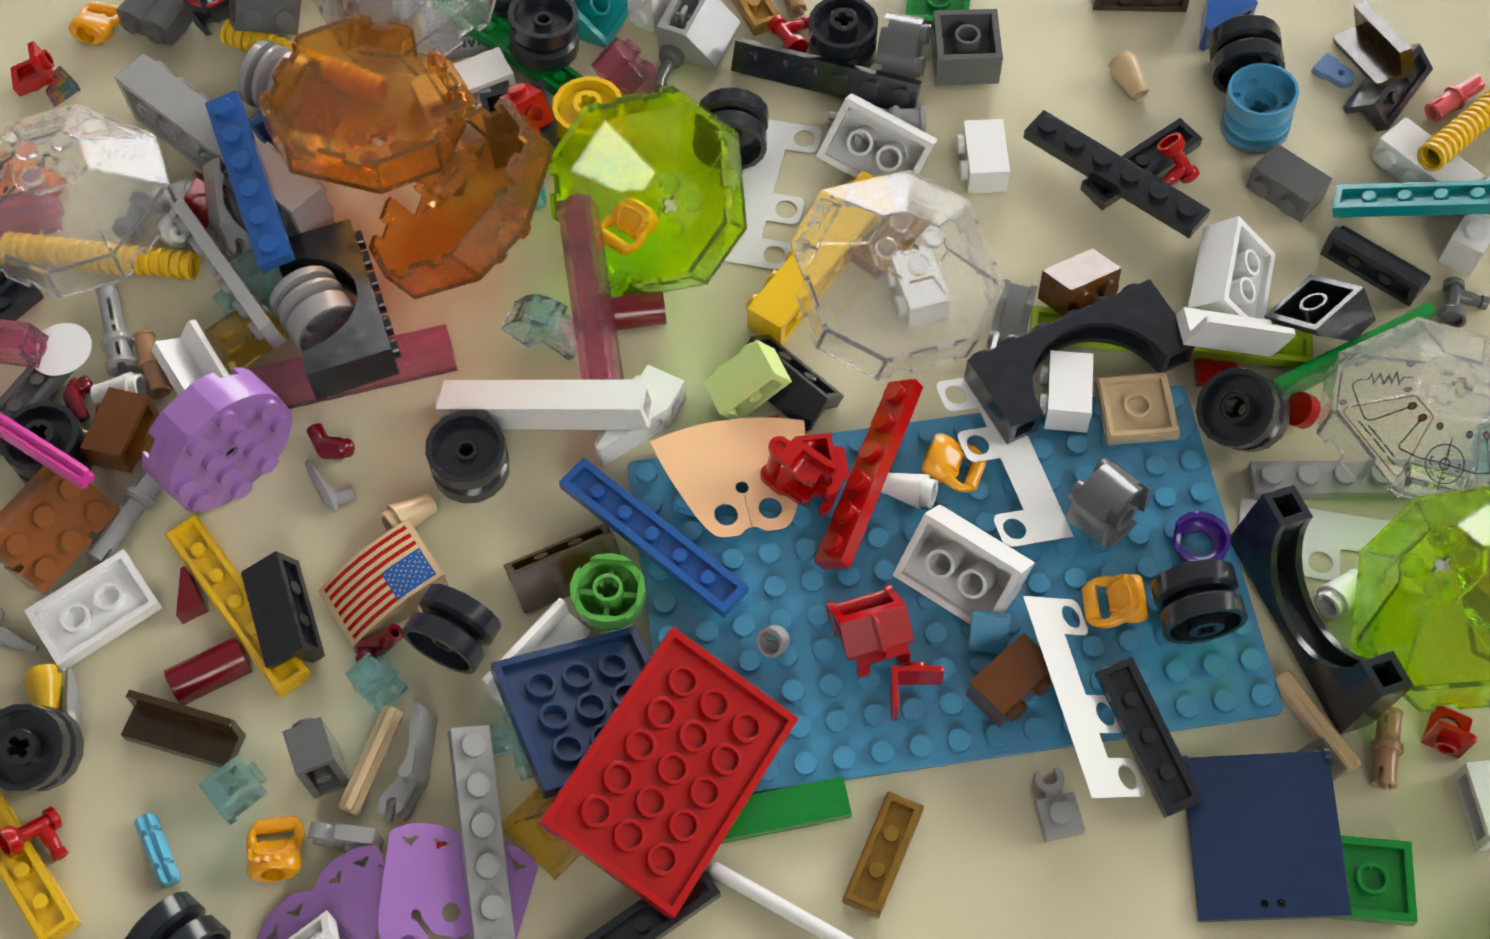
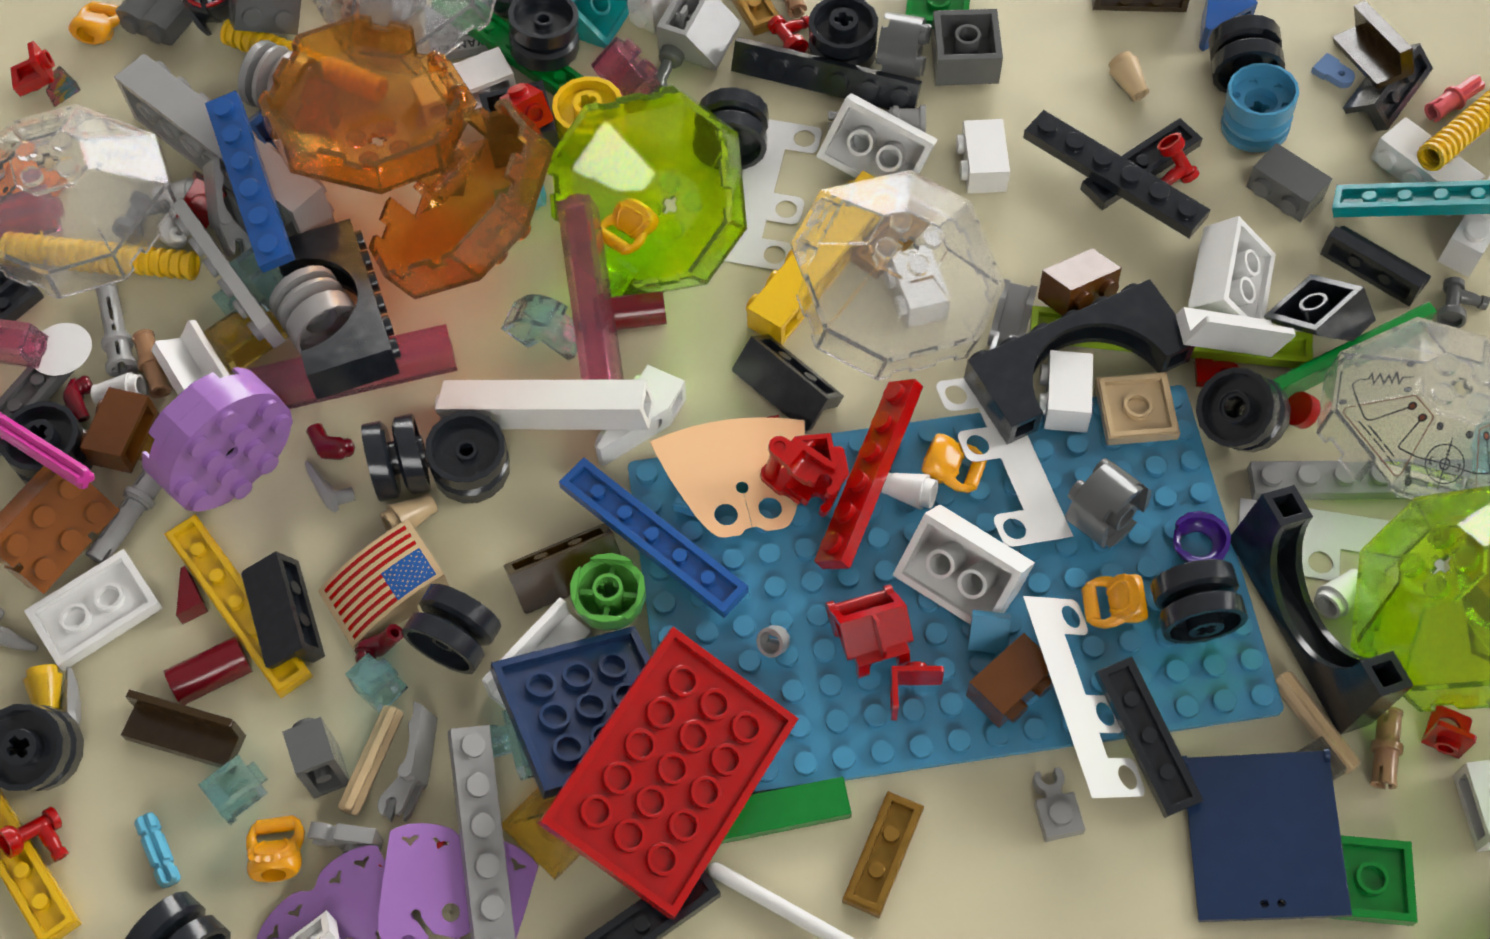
(391, 458): none -> black wheel
(746, 380): yellowish green brick -> none

